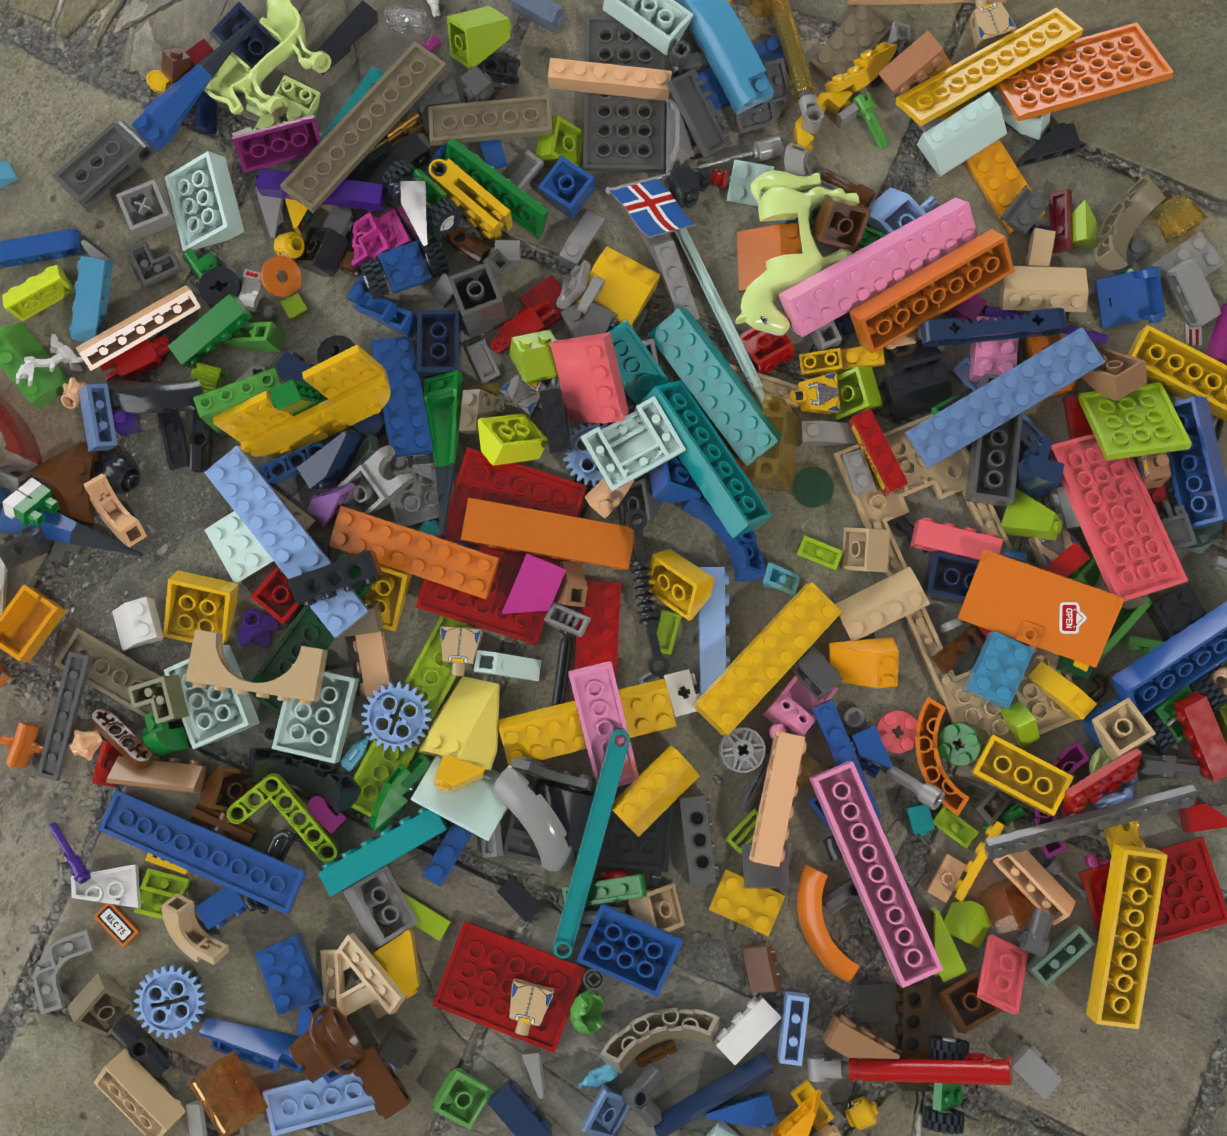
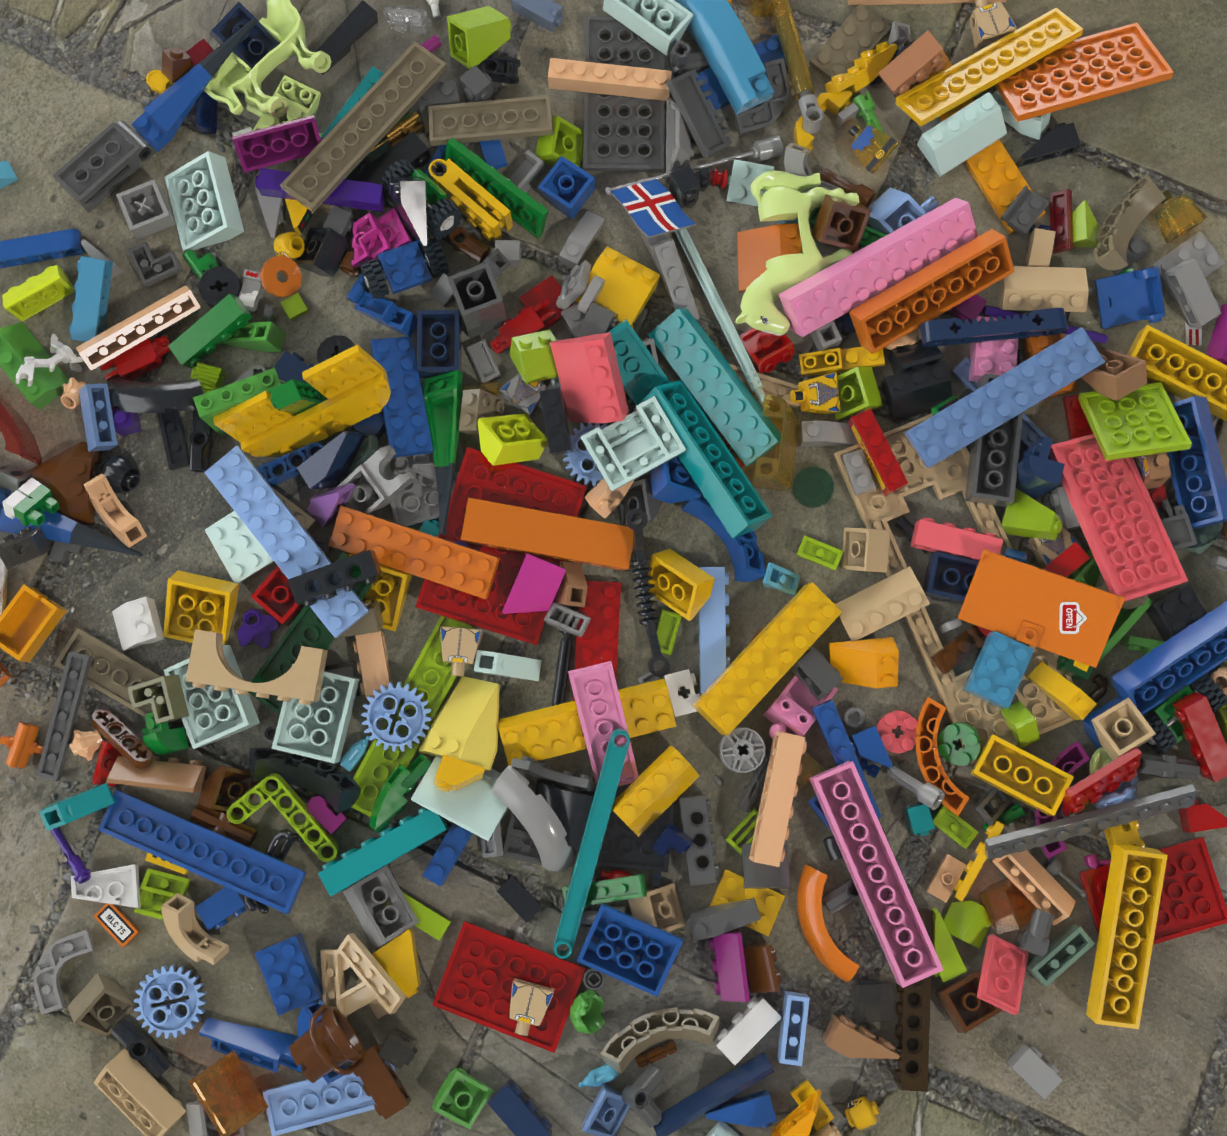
(76, 806): none -> teal slope
(533, 1063): light grey slope -> none
(672, 838): none -> clear blue piece
(722, 918): none -> dark grey slope
(730, 967): none -> magenta slope
(871, 146): none -> clear yellow torso
(946, 1096): black plate -> none
(974, 1069): red piece -> none

